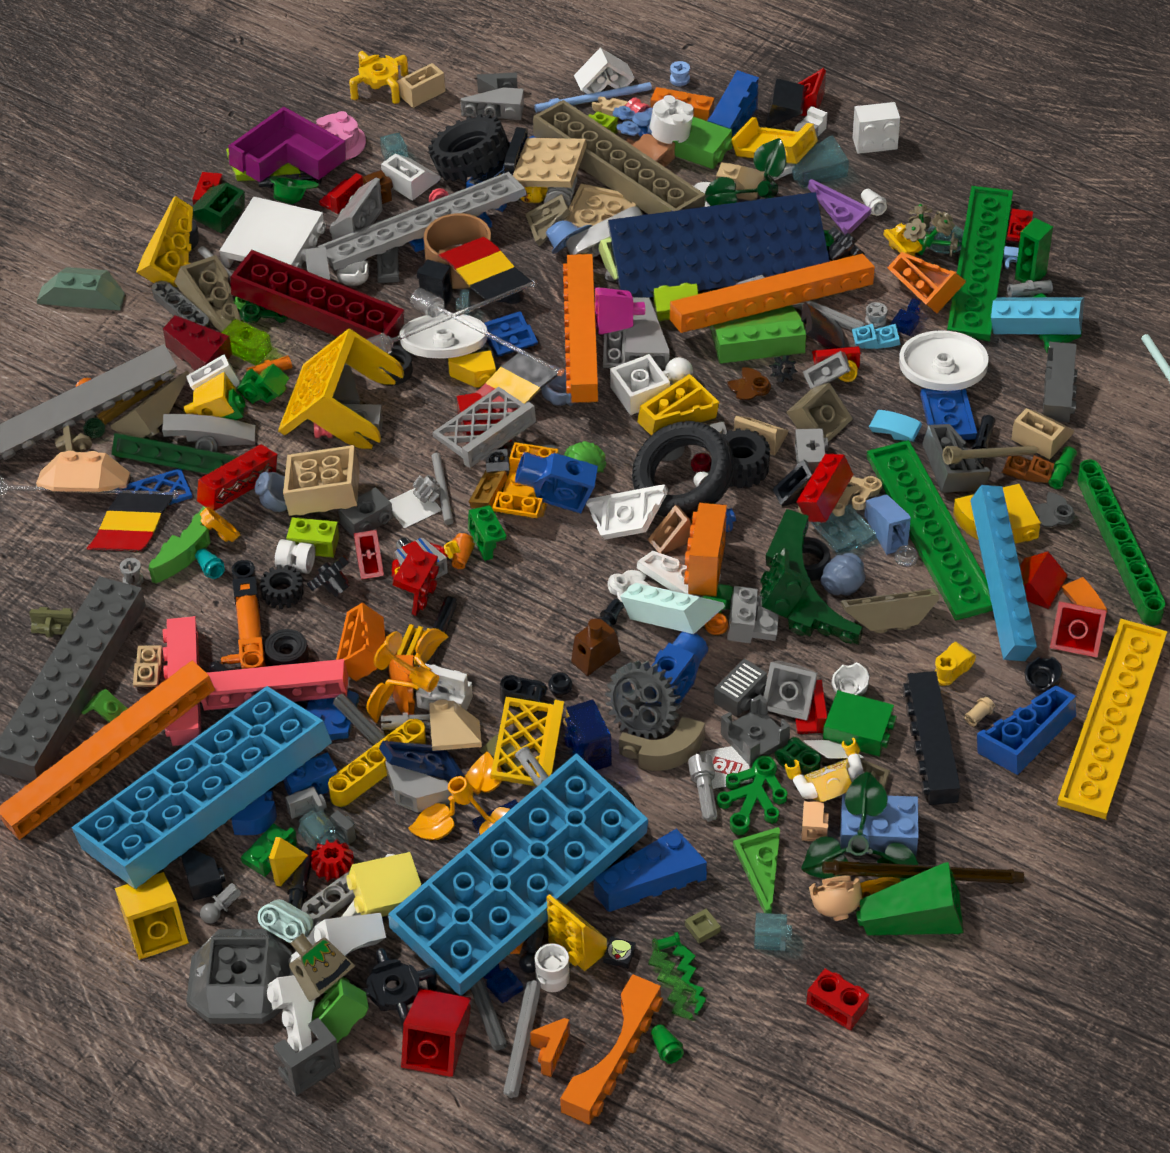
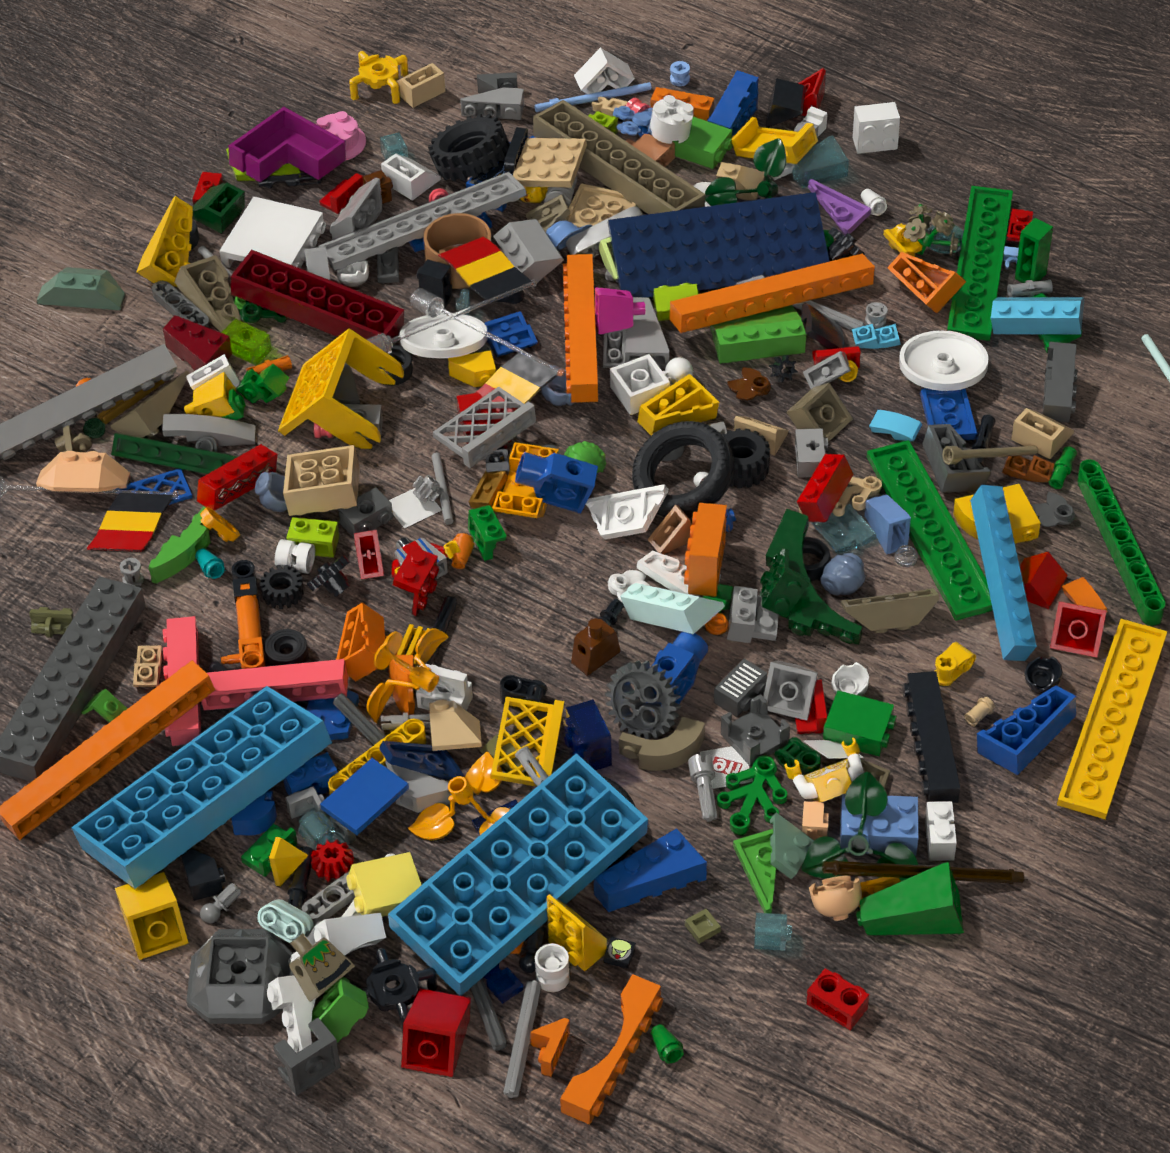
(289, 189): green piece -> none
(364, 796): none -> blue tile
(529, 248): none -> light grey slope
(560, 683): black plate -> none
(680, 984): piece -> none
(701, 462): dark red plate -> none
(788, 846): none -> sand green wing
(792, 486): black slope -> none
(908, 320): clear blue plate -> none
(940, 831): none -> white piece

